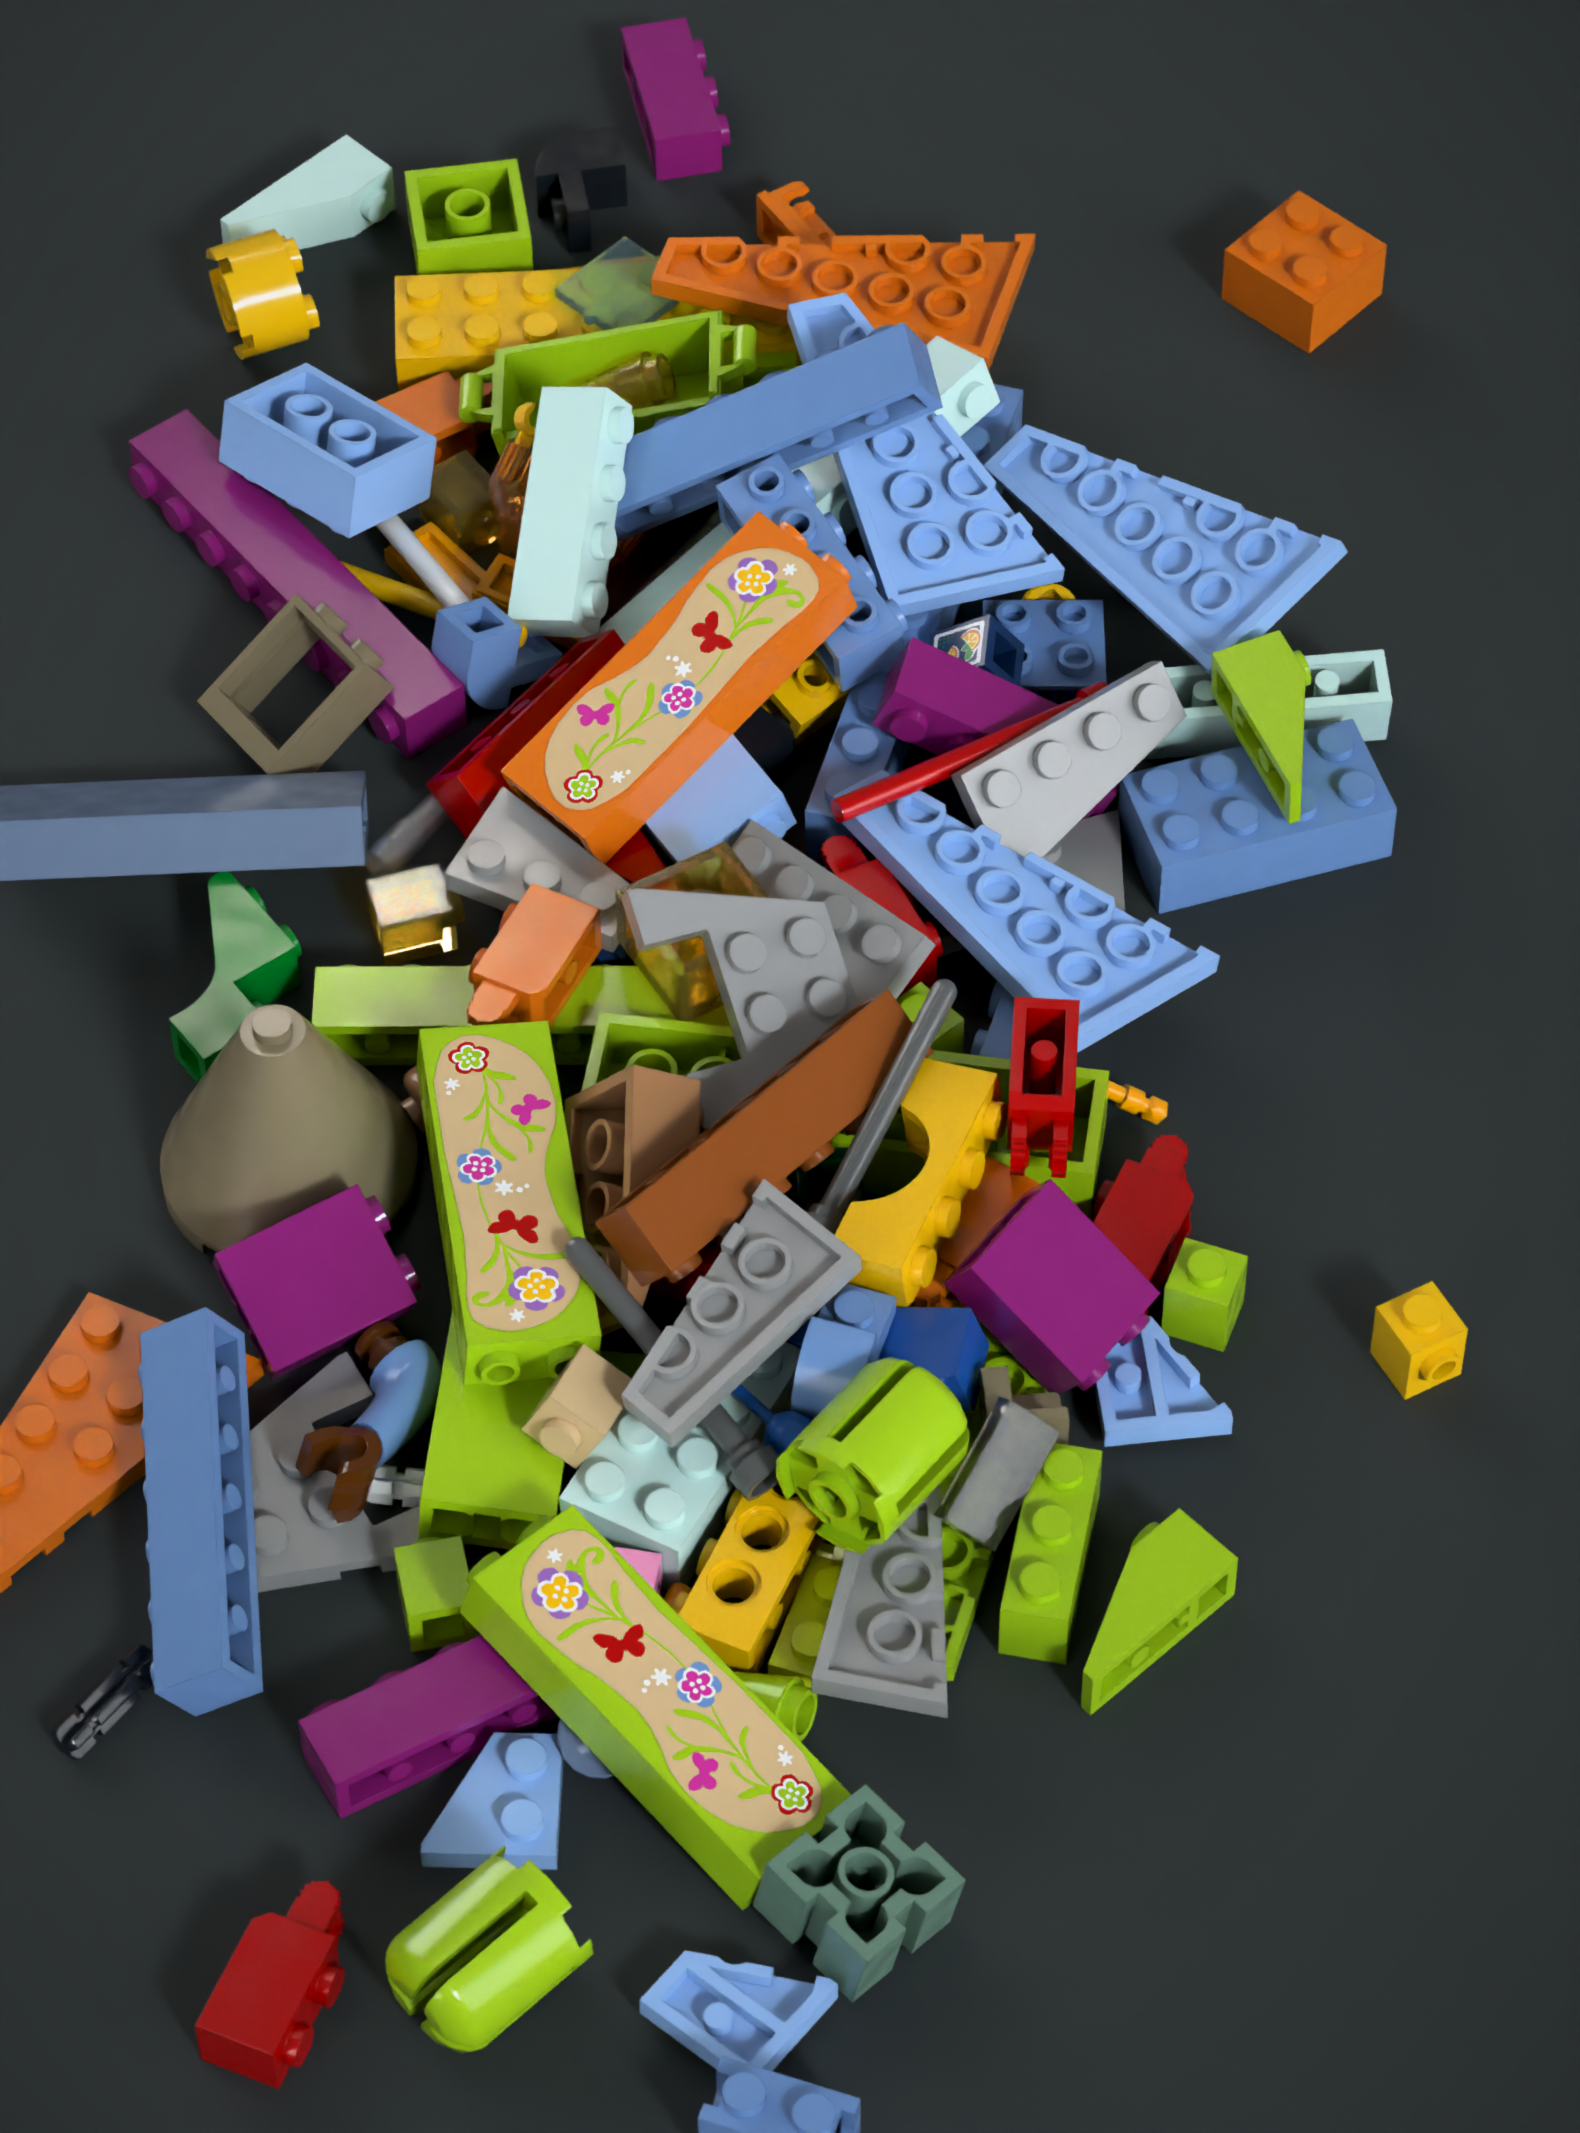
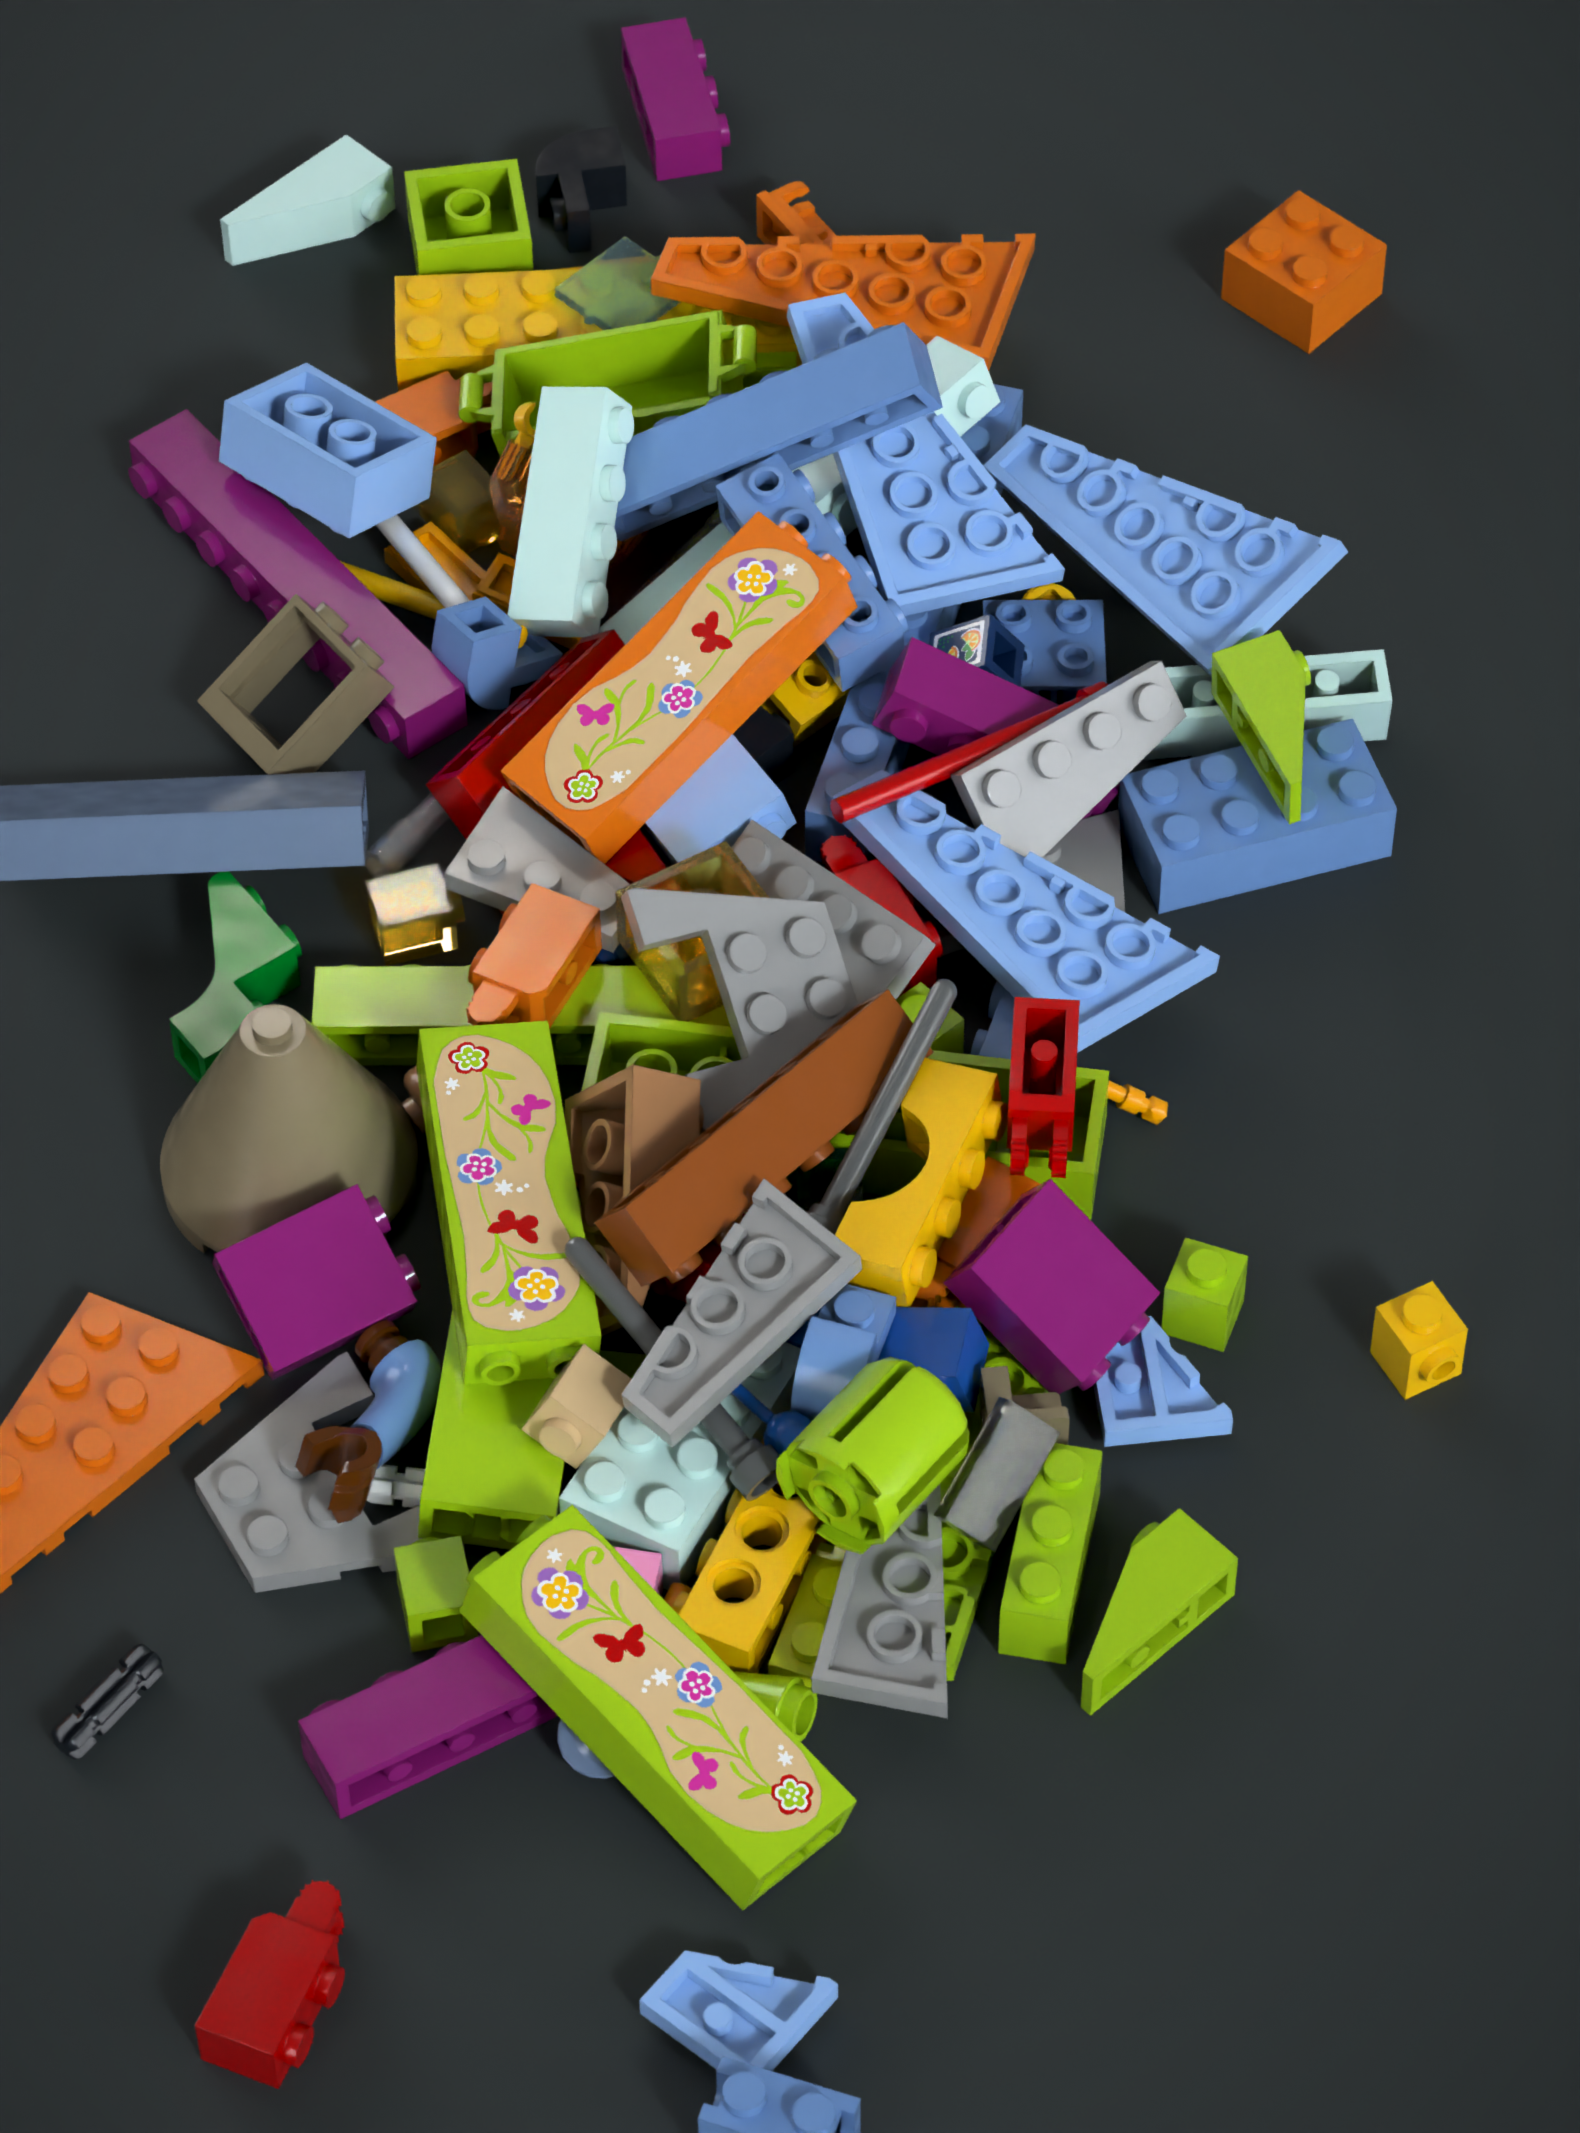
(200, 1513): medium blue brick -> none
(261, 292): yellow brick -> none
(484, 1953): lime cylinder -> none
(503, 1801): light blue wing -> none
(640, 381): clear yellow cone -> none
(858, 1892): sand green brick -> none
(1149, 1209): red hinge -> none

